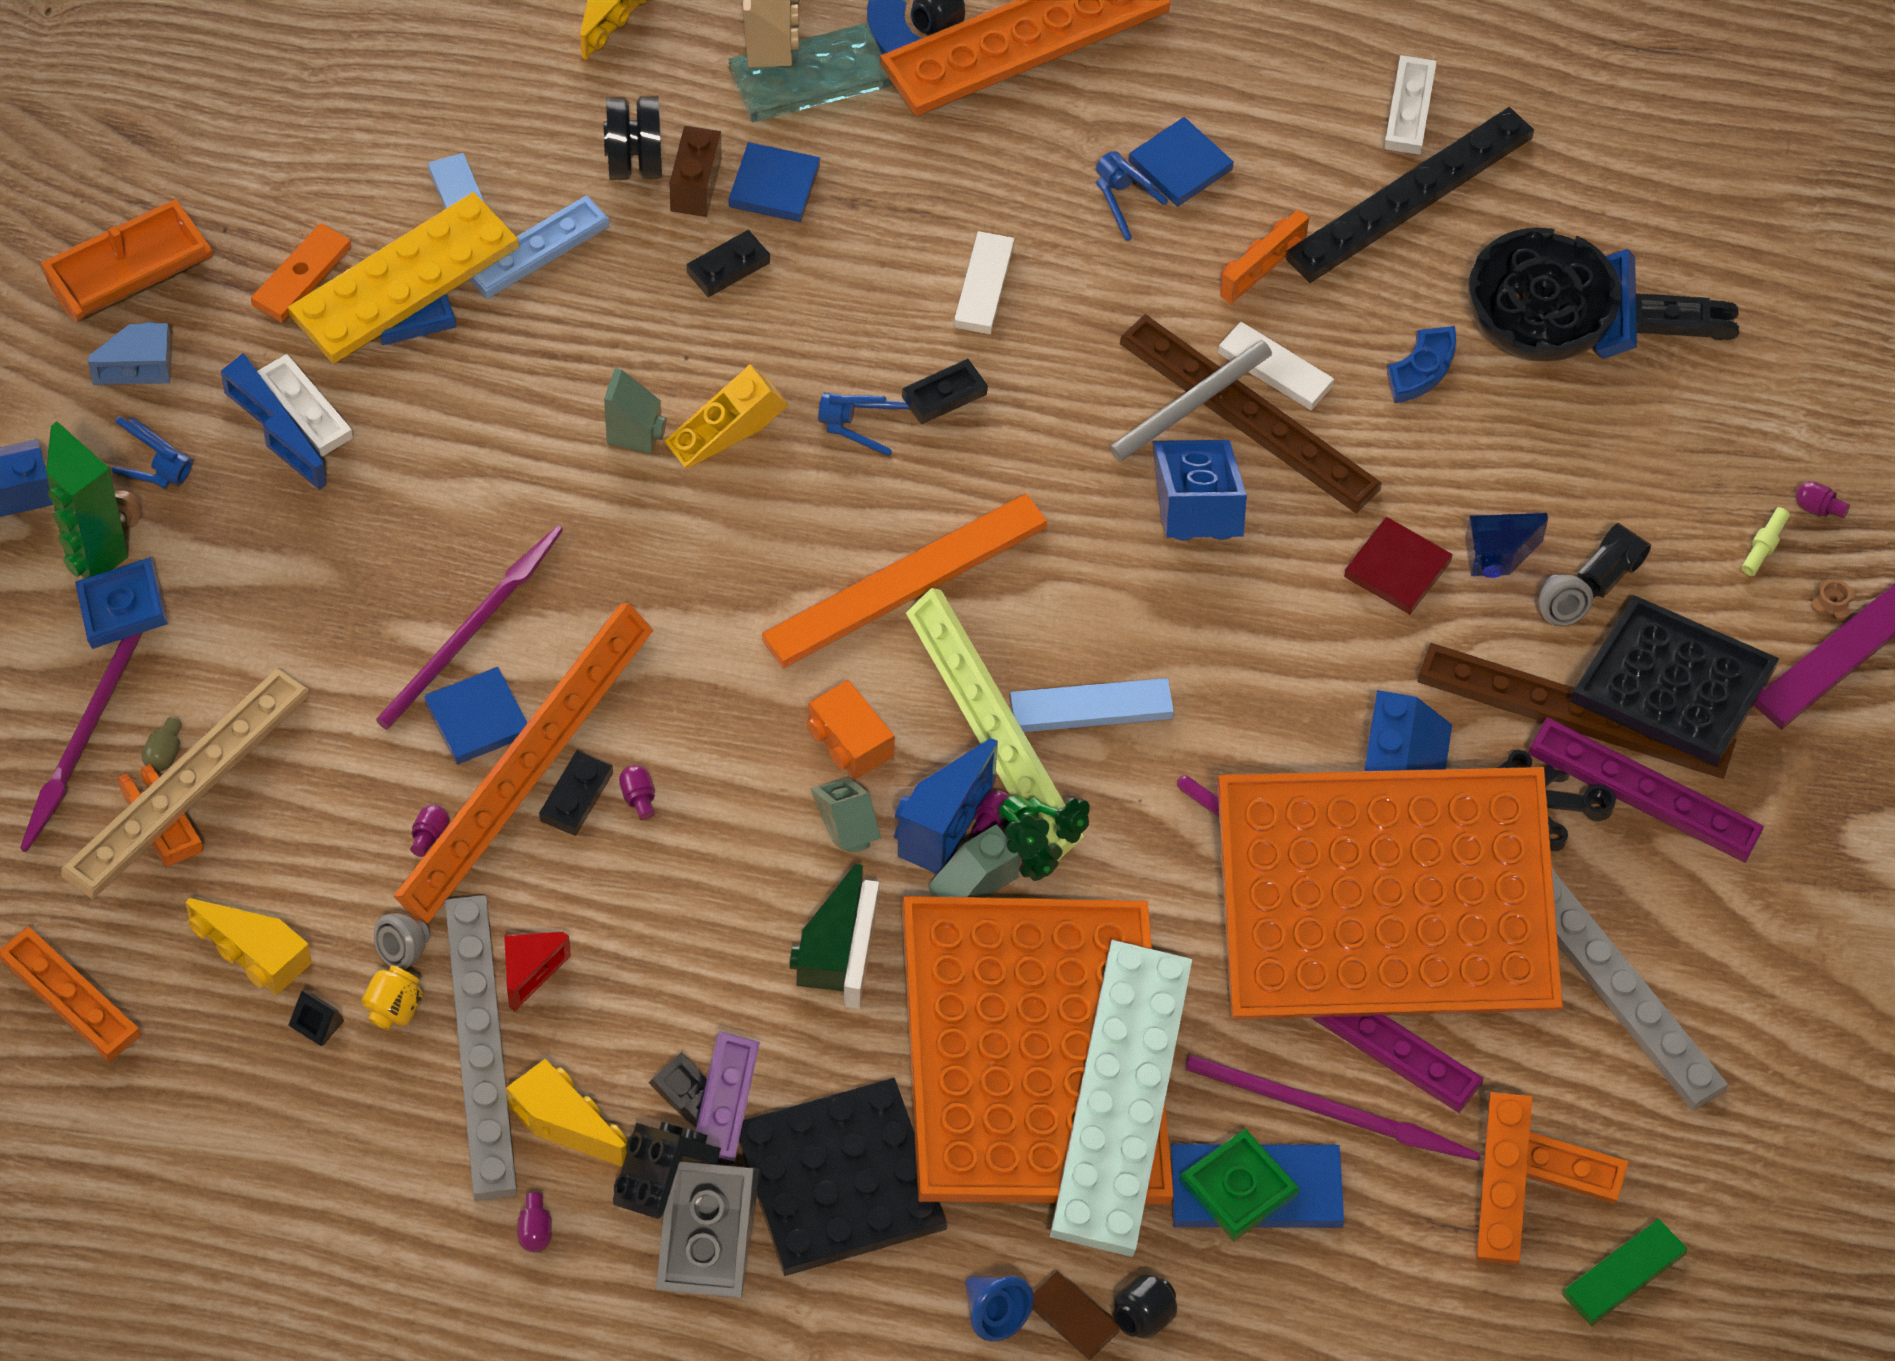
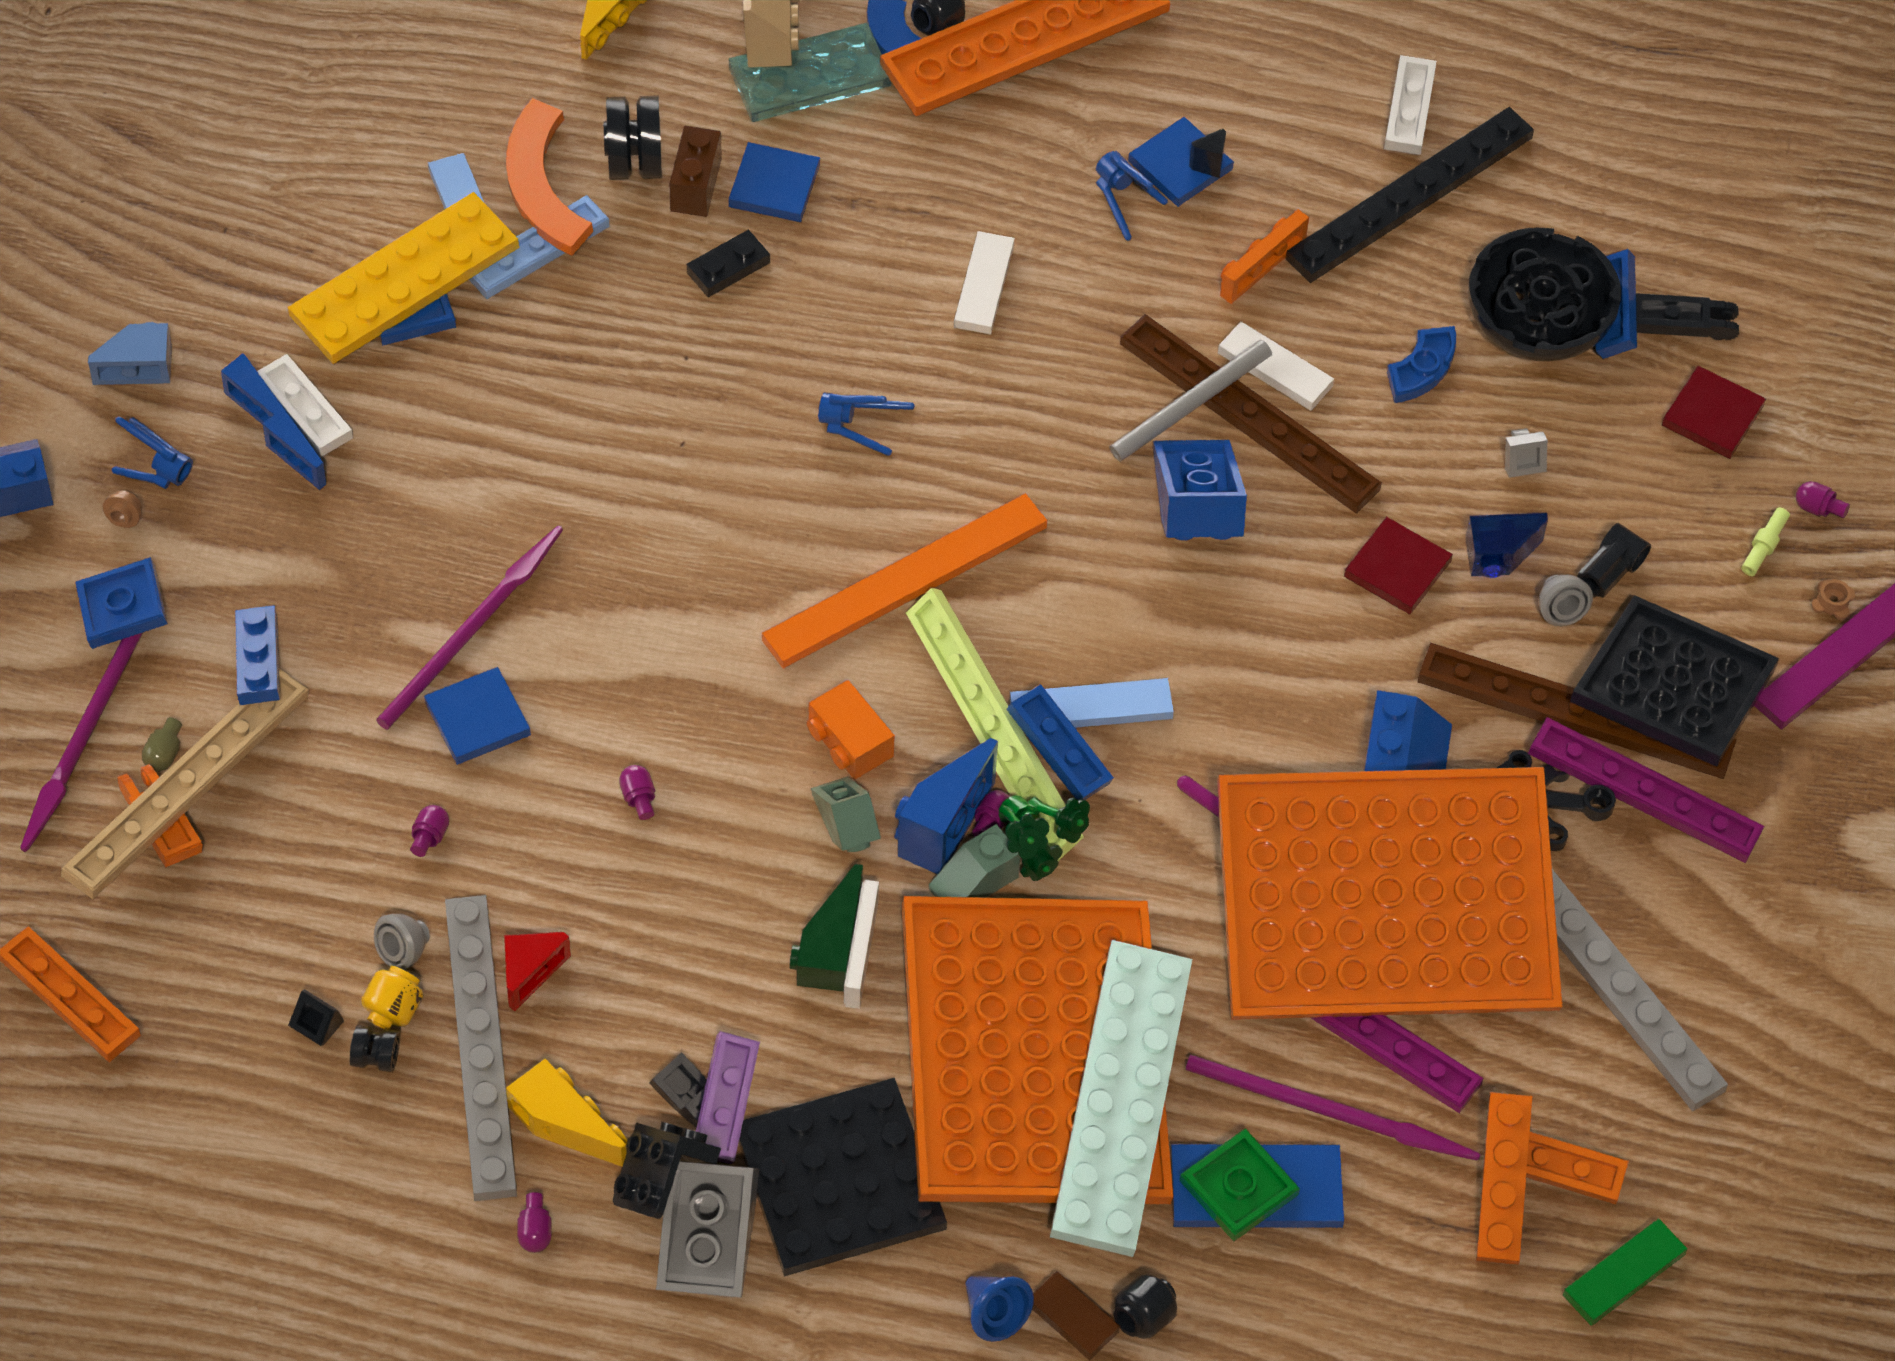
(83, 506): green slope -> none
(125, 260): orange container -> none
(257, 655): none -> plate
(259, 943): yellow slope -> none
(301, 272): orange tile -> none
(374, 1048): none -> black wheel
(523, 764): orange plate -> none
(529, 182): none -> orange tile
(576, 793): black plate -> none
(632, 414): sand green slope -> none
(727, 418): yellow slope -> none
(944, 391): black plate -> none
(1060, 743): none -> blue plate
(1208, 153): none -> black slope
(1525, 453): none -> light grey tile
(1713, 412): none -> dark red tile

